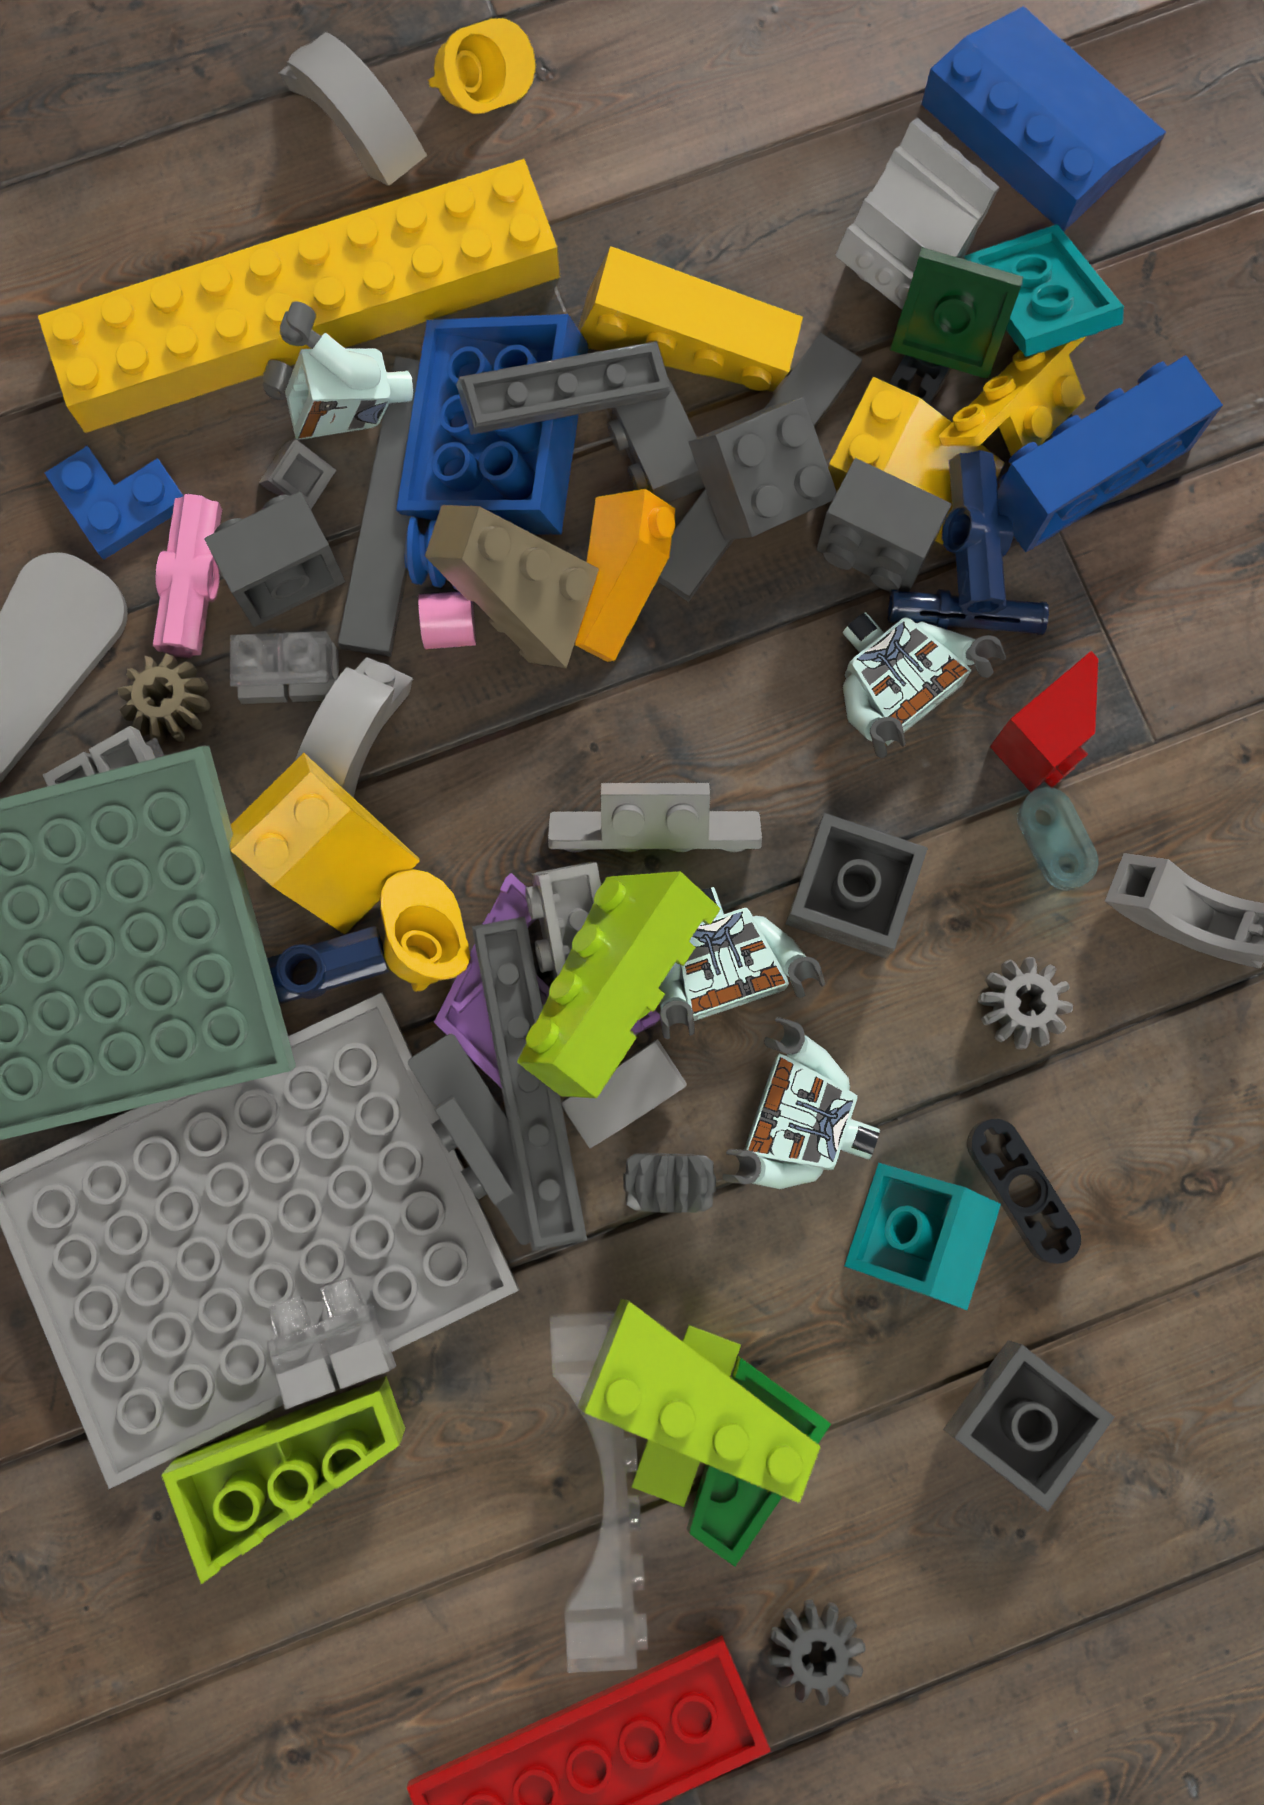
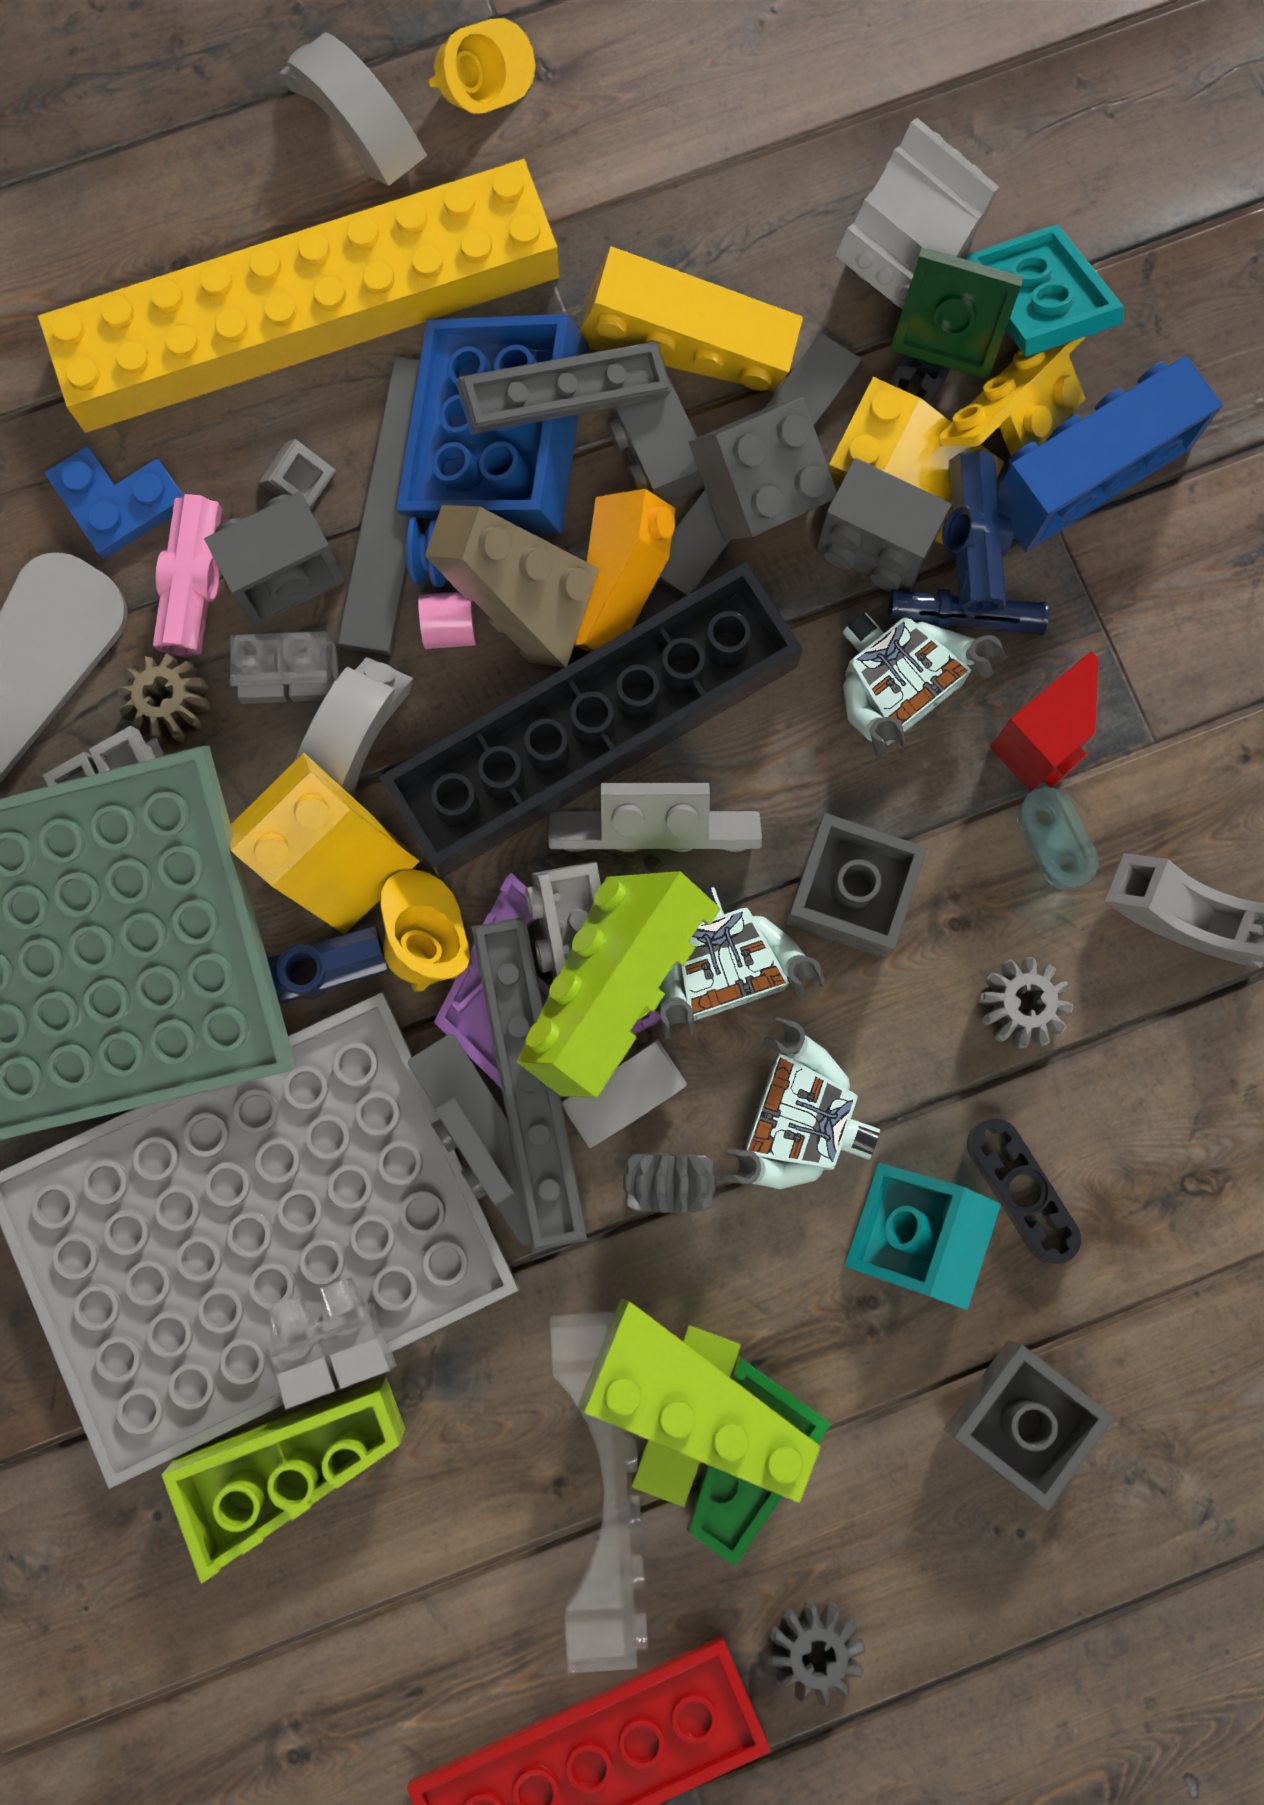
(331, 385): light aqua torso -> none
(592, 719): none -> black brick
(1039, 115): blue slope -> none

